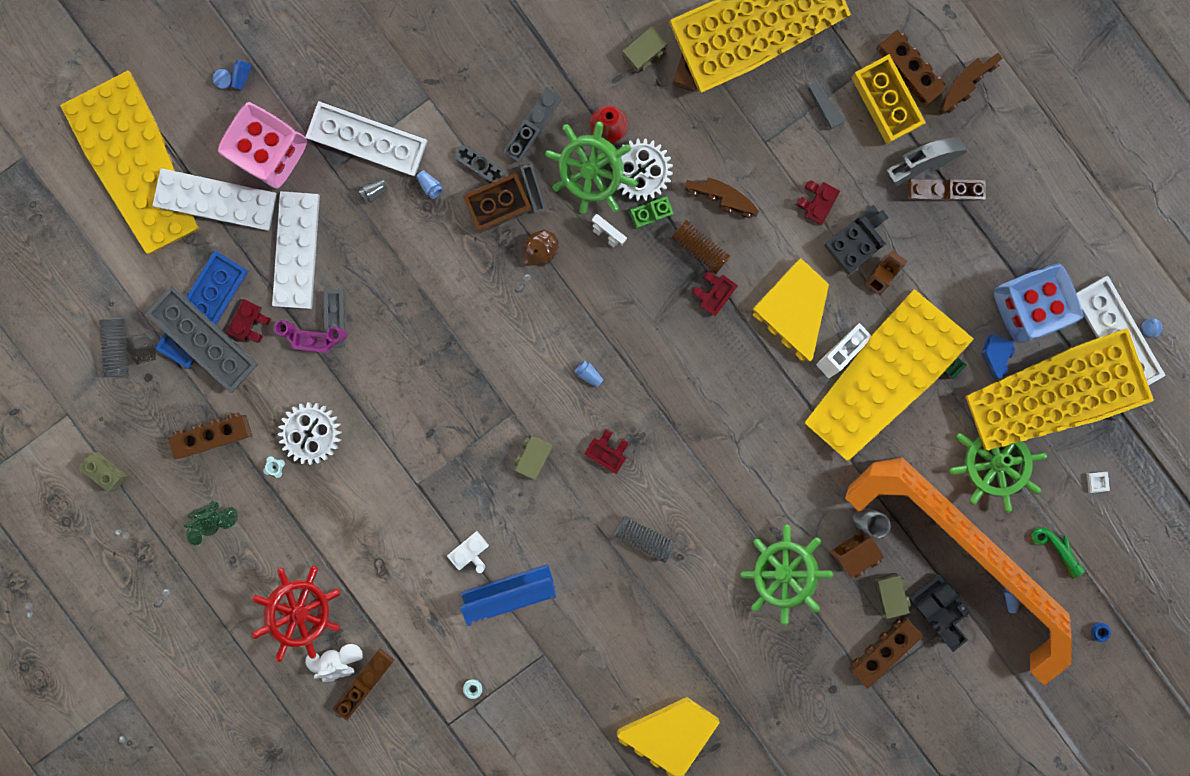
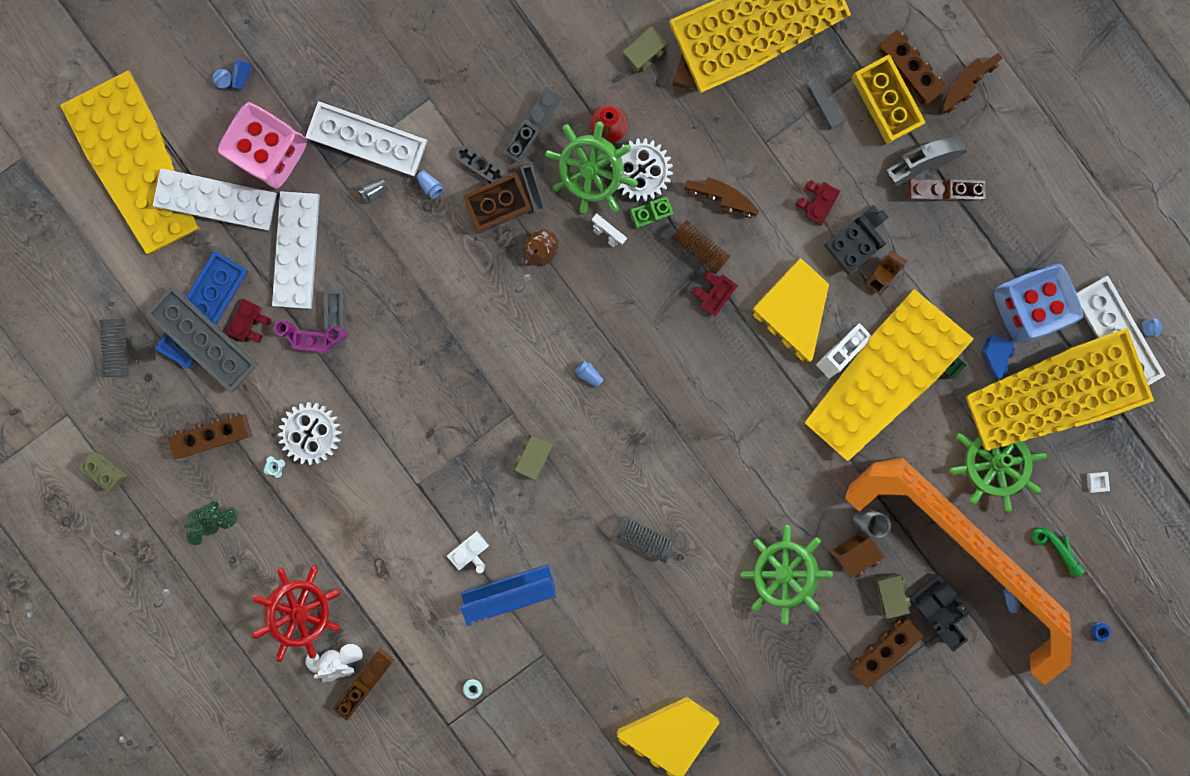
(606, 455): dark red plate -> none

